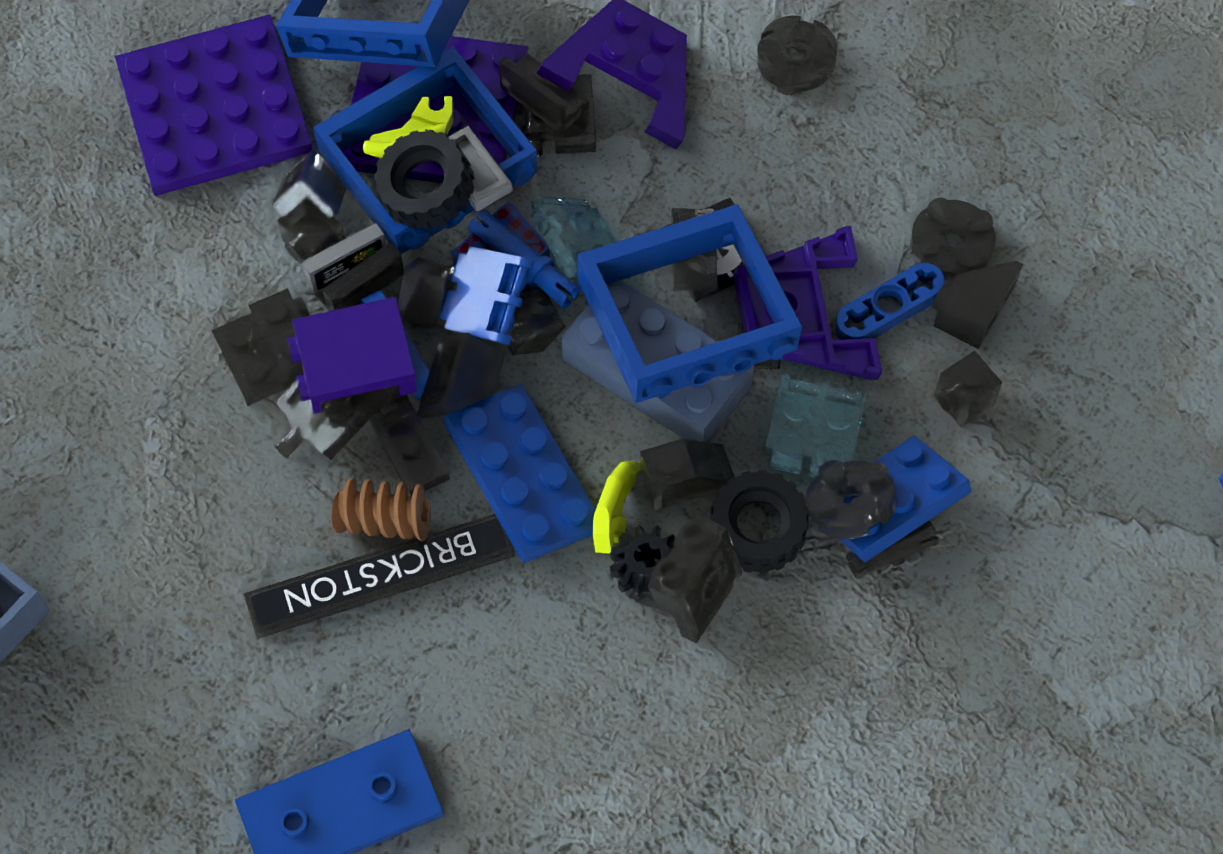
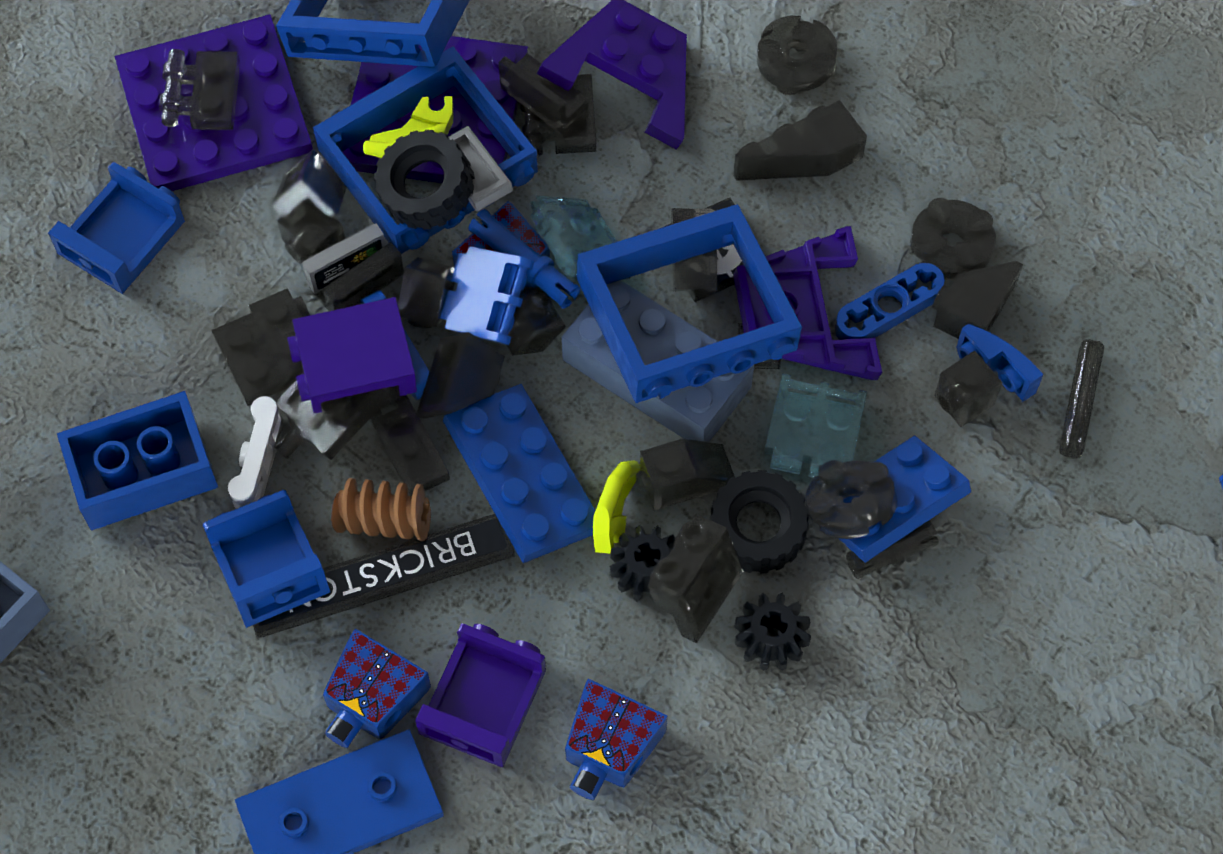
(120, 228): none -> blue panel
(137, 460): none -> blue brick
(213, 92): none -> clear smoke plate
(258, 454): none -> white plate
(266, 558): none -> blue panel
(371, 689): none -> torso
(483, 694): none -> dark purple panel
(610, 738): none -> torso
(790, 634): none -> black gear
(809, 148): none -> clear smoke slope
(1013, 367): none -> blue slope
(1081, 399): none -> clear smoke axle

